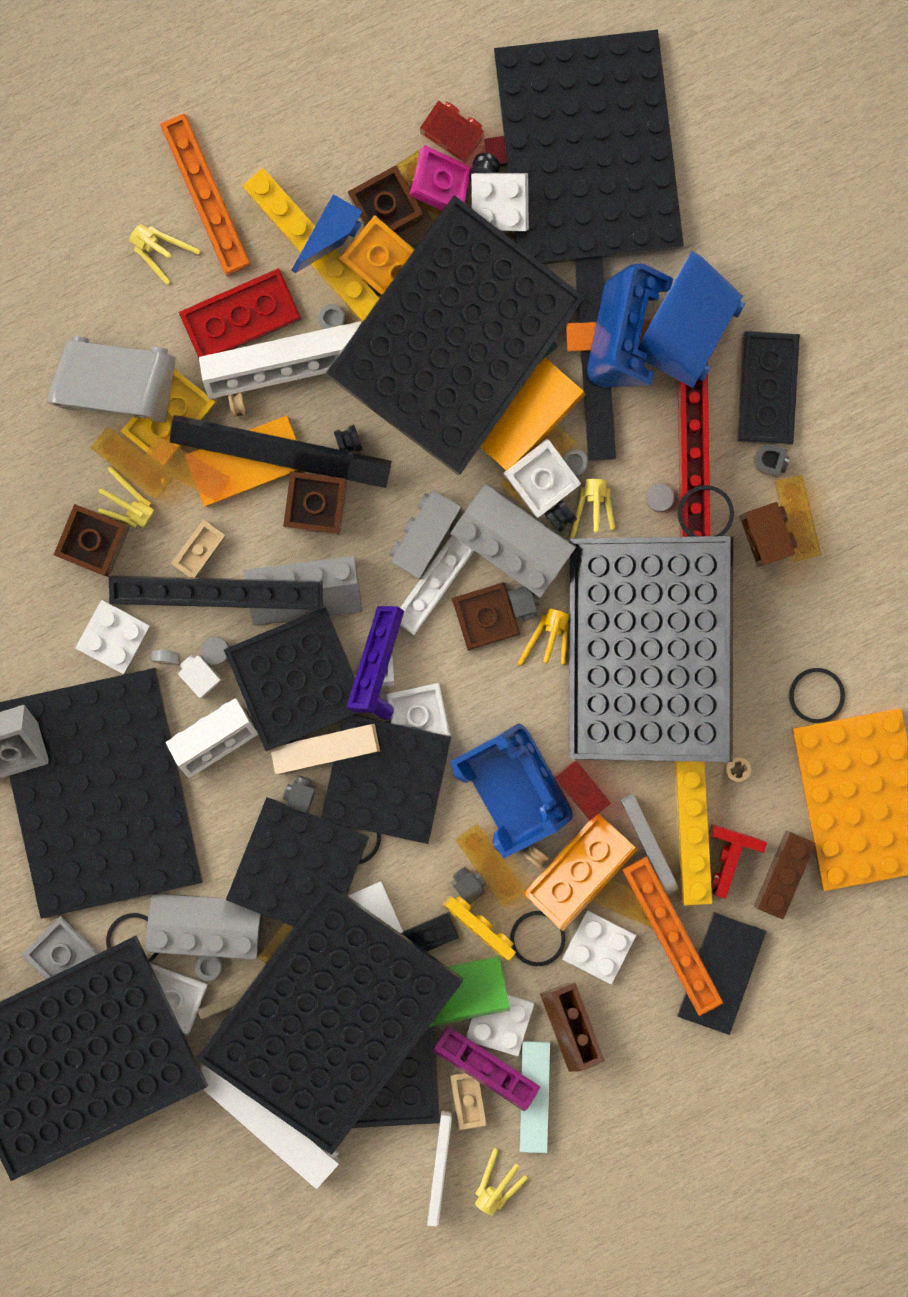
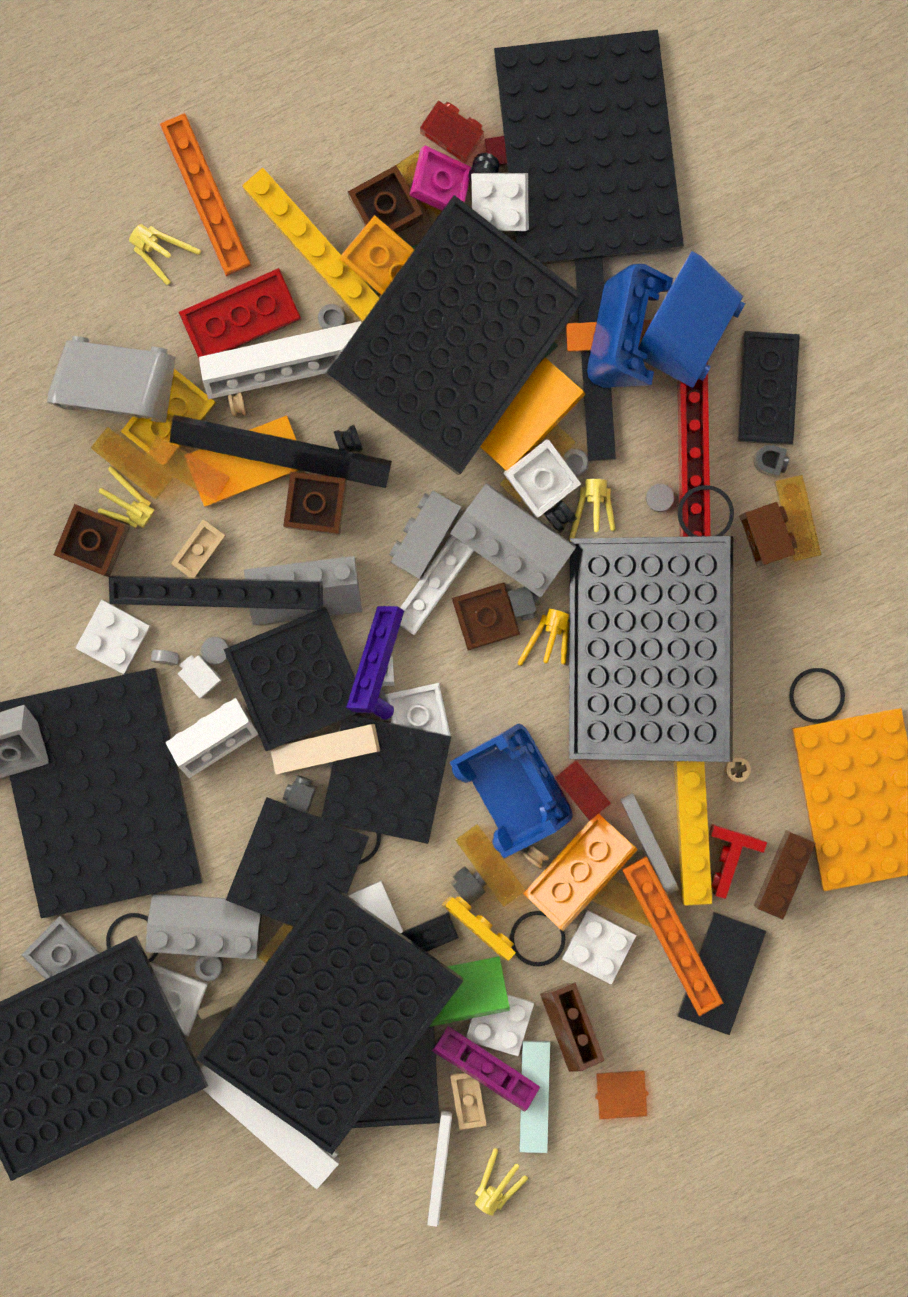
(330, 232): blue slope -> none
(621, 1094): none -> clear orange piece

